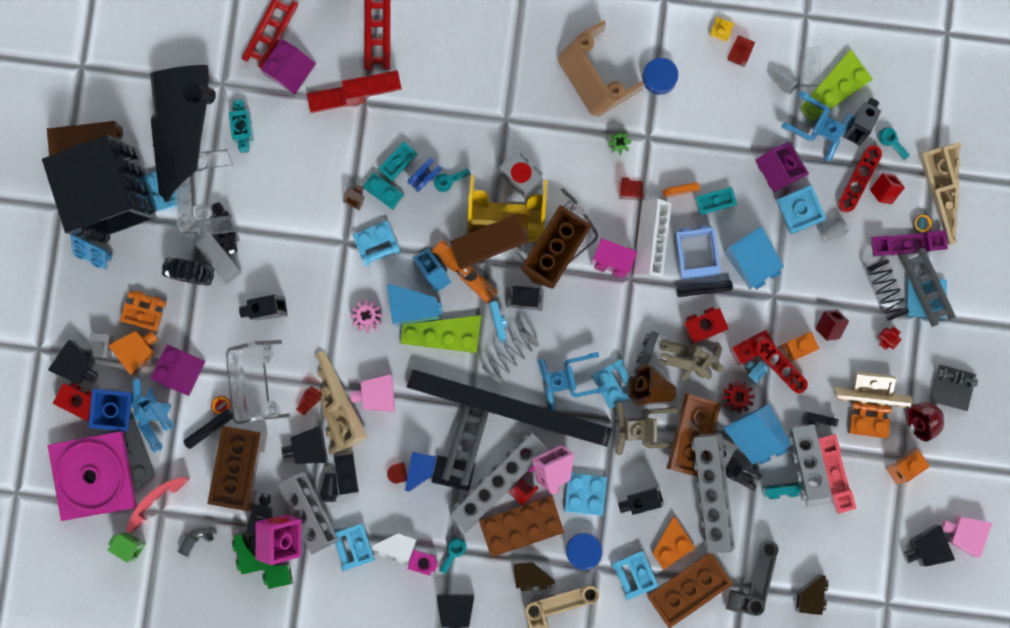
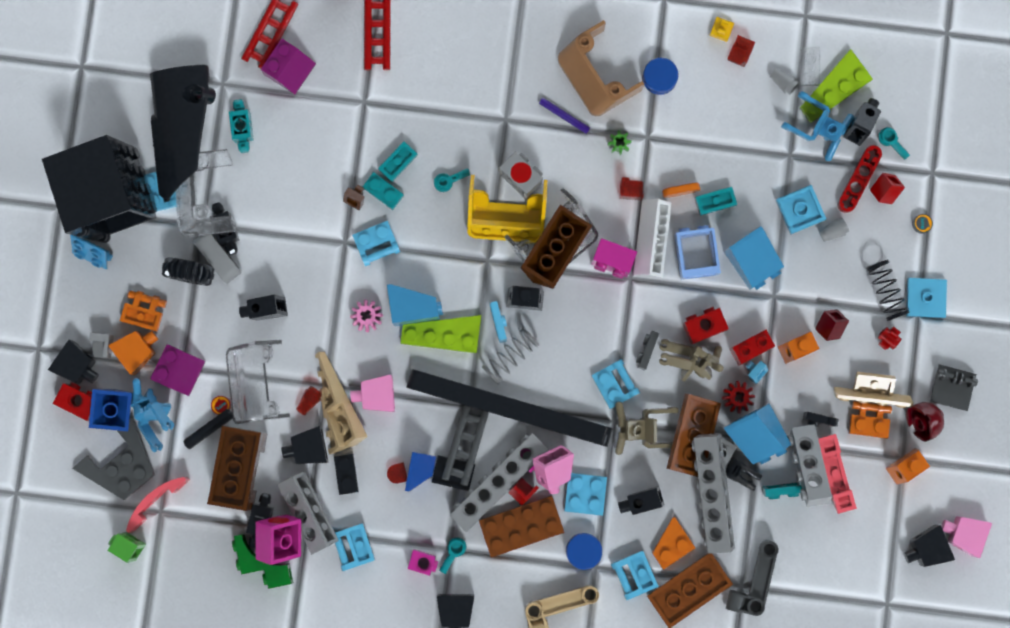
(70, 136): reddish brown slope -> none
(113, 483): dark pink piece -> none
(192, 537): dark grey piece -> none
(329, 488): black cone -> none
(354, 91): red bracket -> none
(398, 546): white slope -> none
(423, 175): blue head -> none
(432, 270): dark azure slope -> none
(479, 285): orange piece -> none
(491, 240): reddish brown slope -> none
(530, 575): dark brown slope -> none
(564, 115): none -> dark purple bar
(564, 380): dark azure piece -> none
(650, 387): reddish brown cone -> none
(705, 288): black axle -> none
(781, 166): magenta slope -> none
(782, 363): red beam -> none
(811, 596): dark brown slope -> none
(909, 243): magenta slope -> none
(925, 298): dark grey bar -> none
(941, 172): tan wedge -> none

